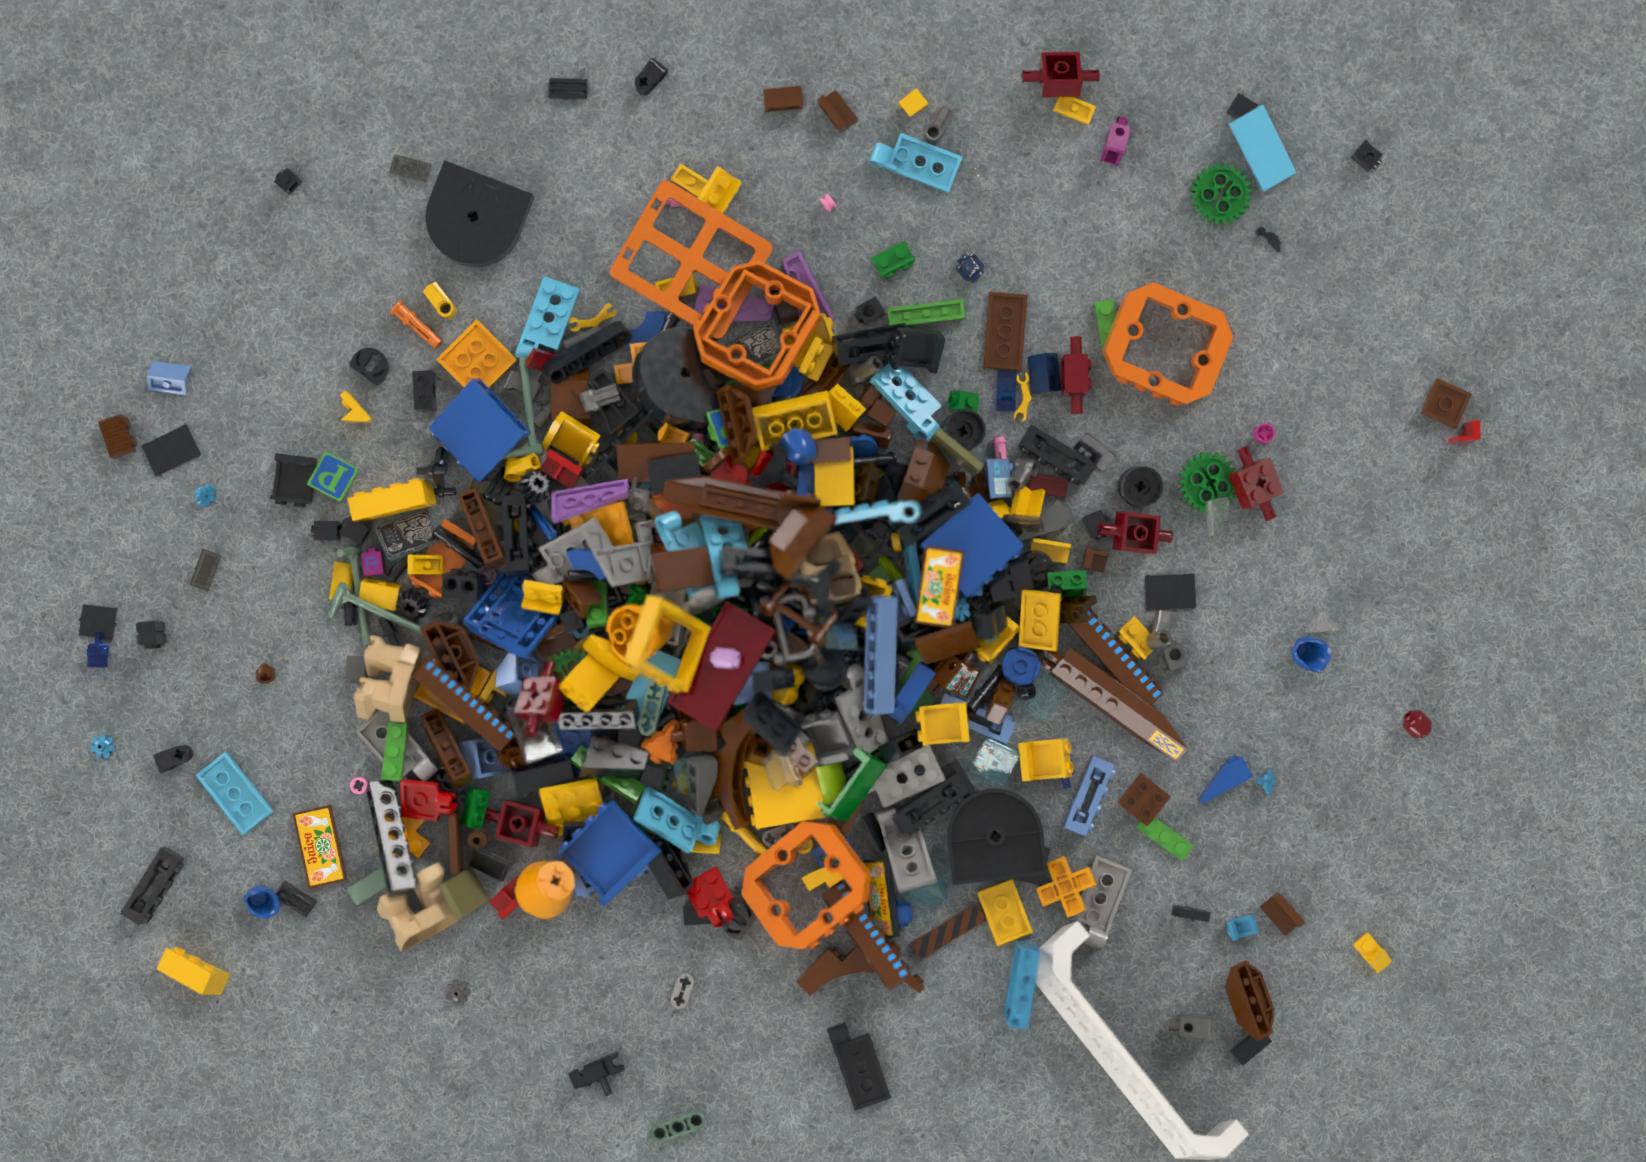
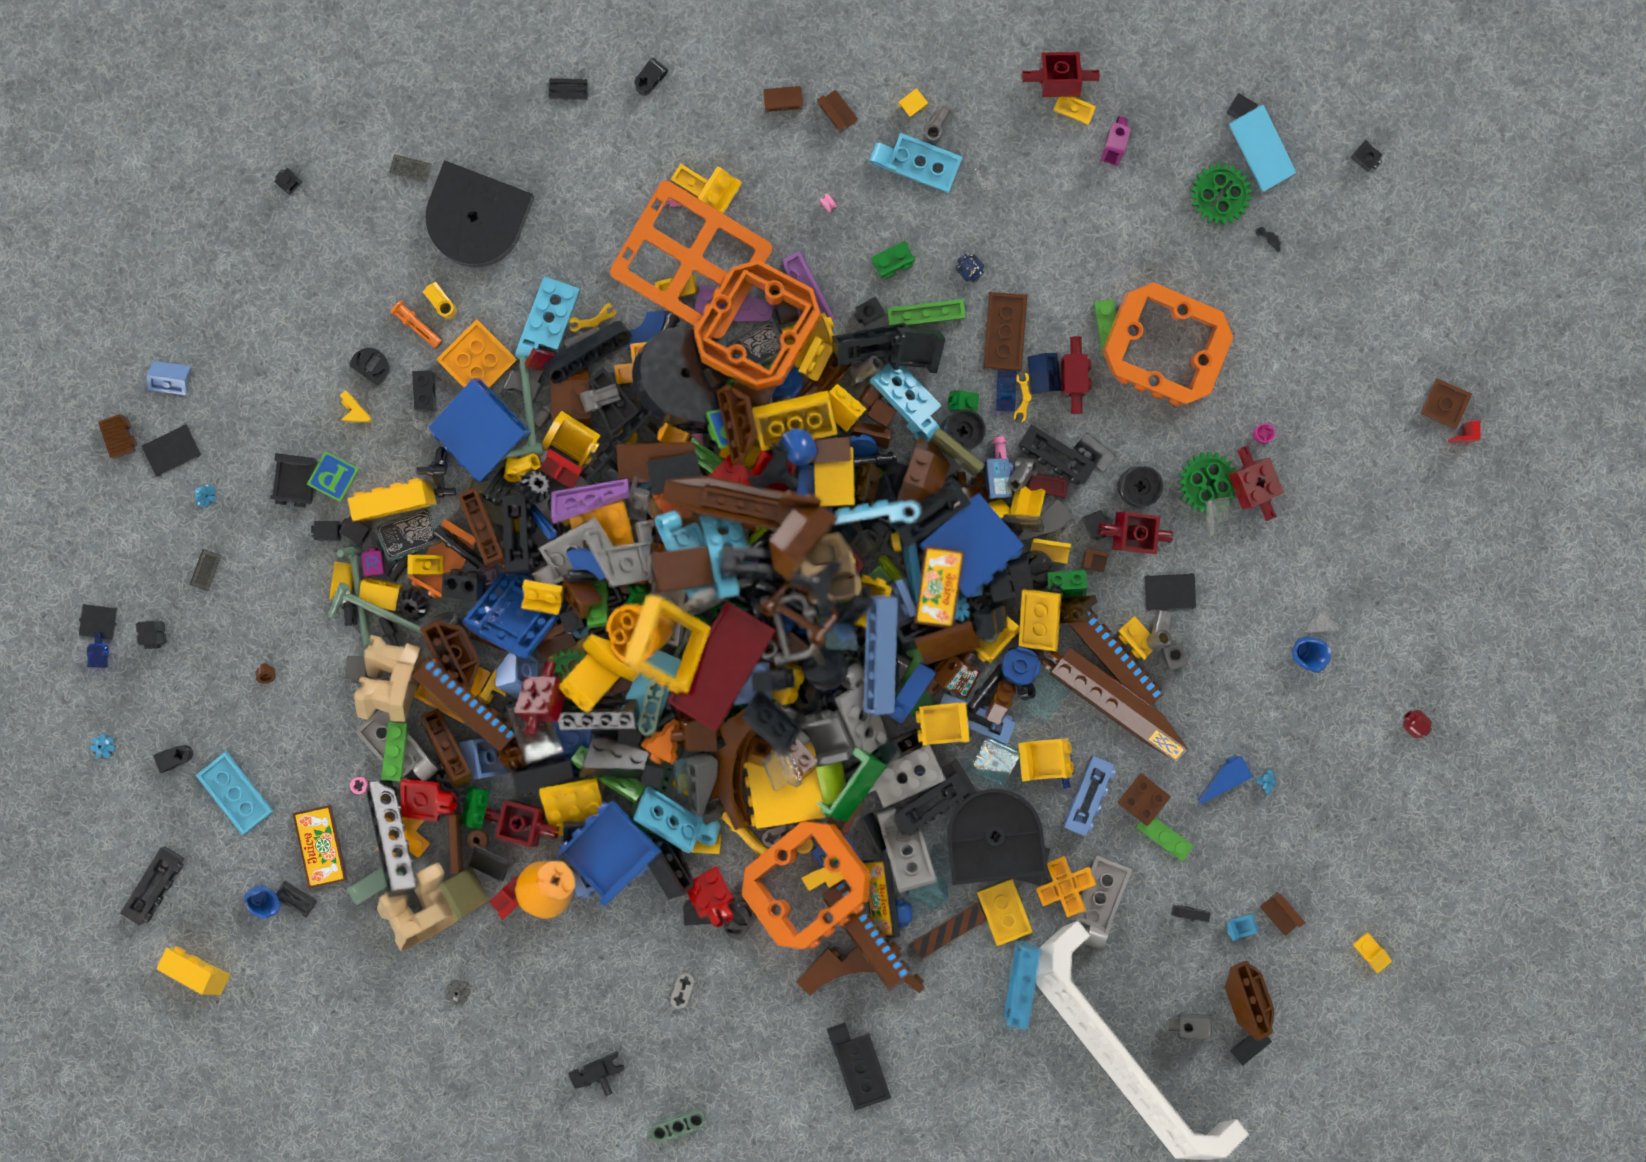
(715, 460): reddish brown piece -> none
(725, 658): lavender brick -> none

